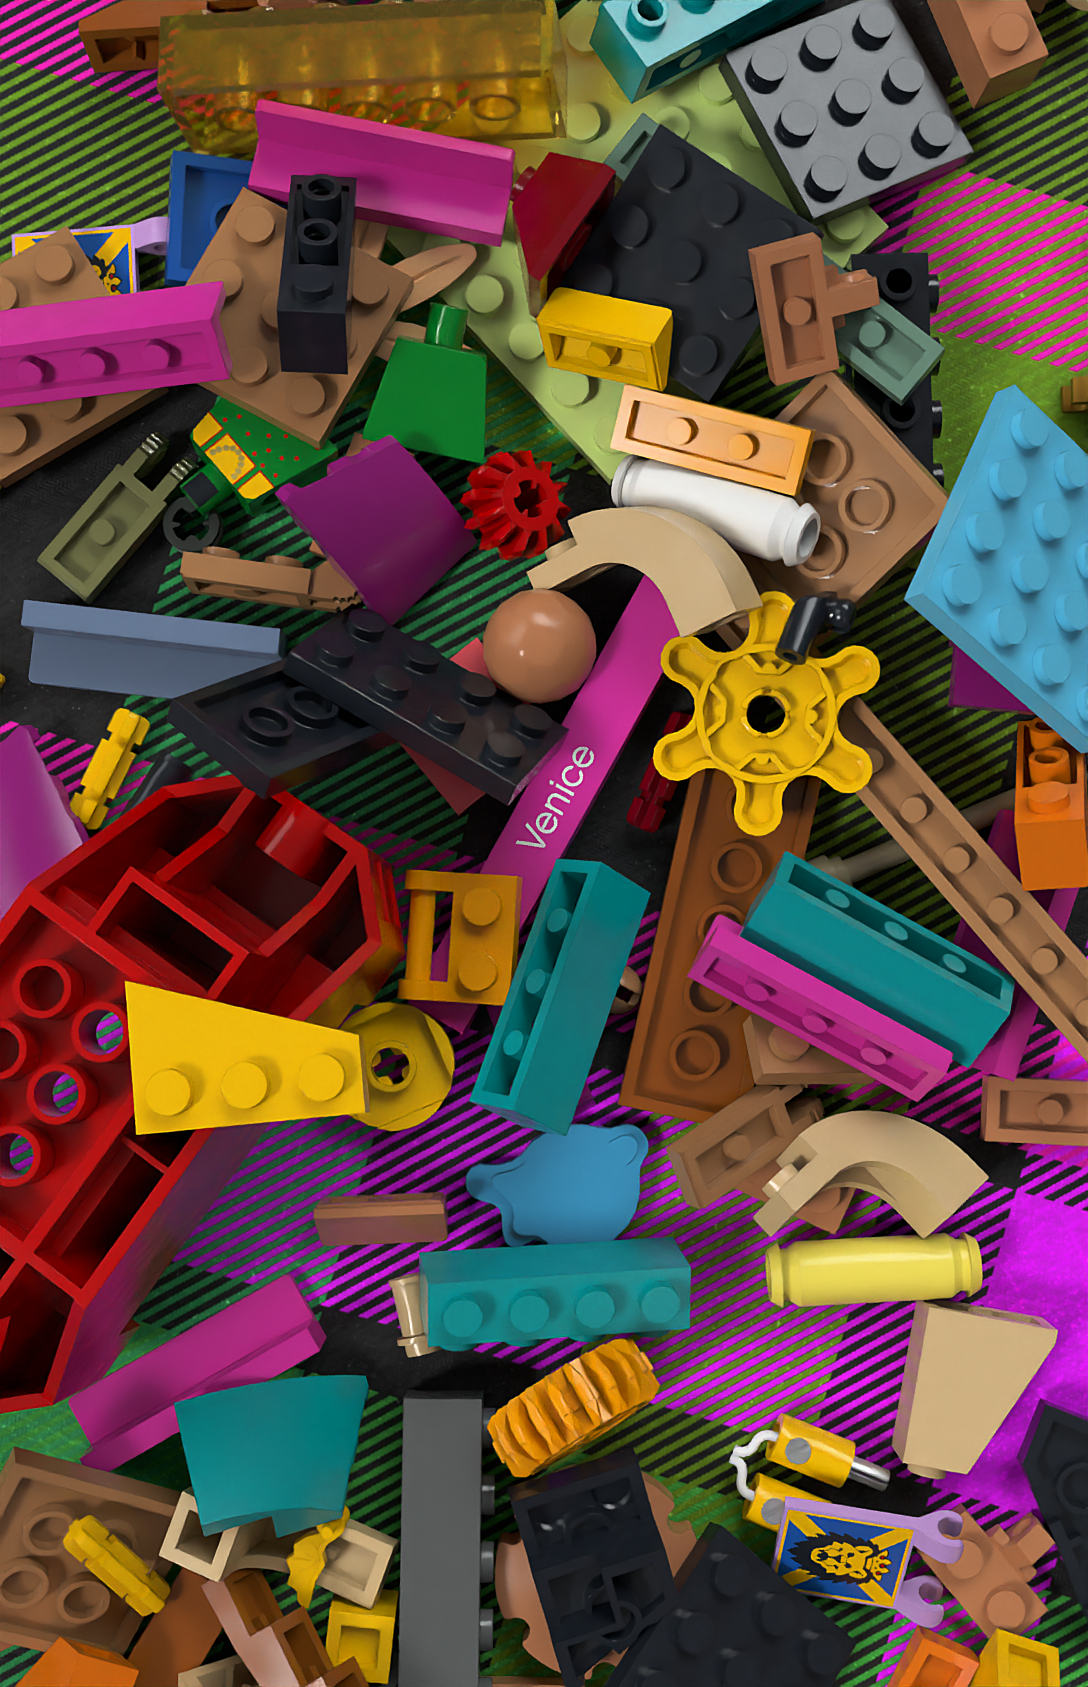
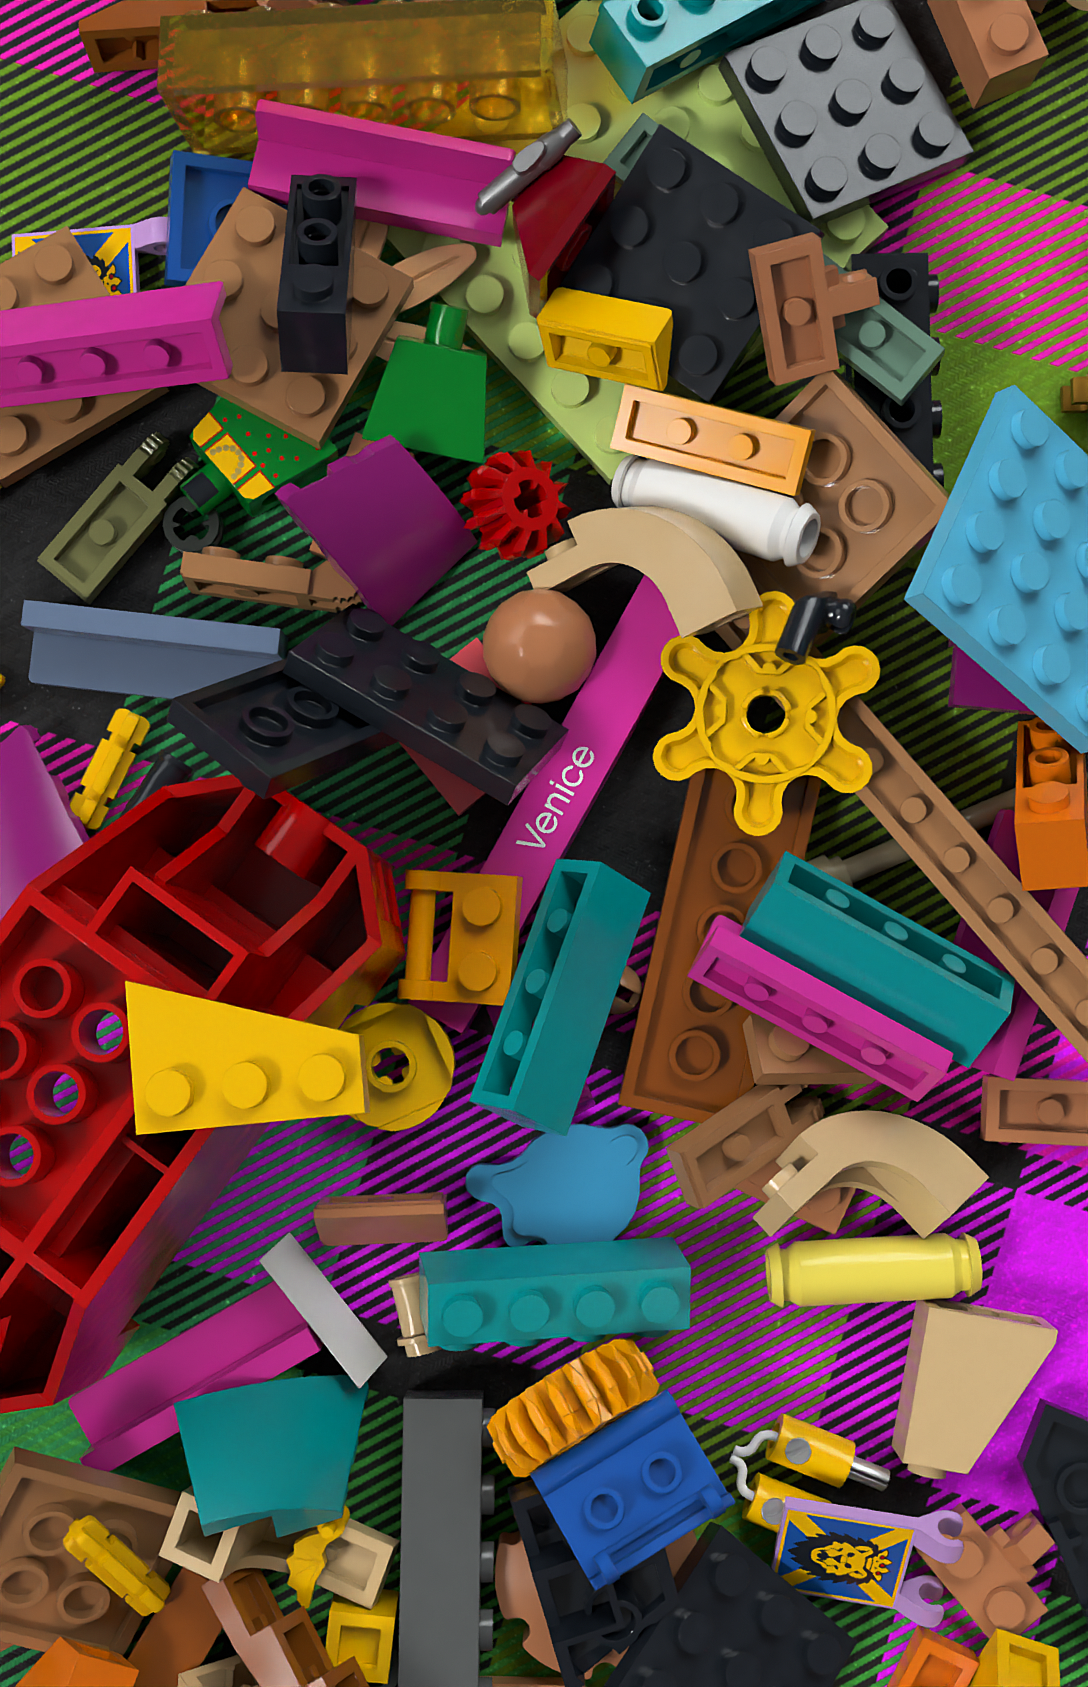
(323, 1309): none -> white sticker
(526, 167): none -> flat silver piece
(631, 1489): none -> blue piece
(647, 810): dark red axle -> none

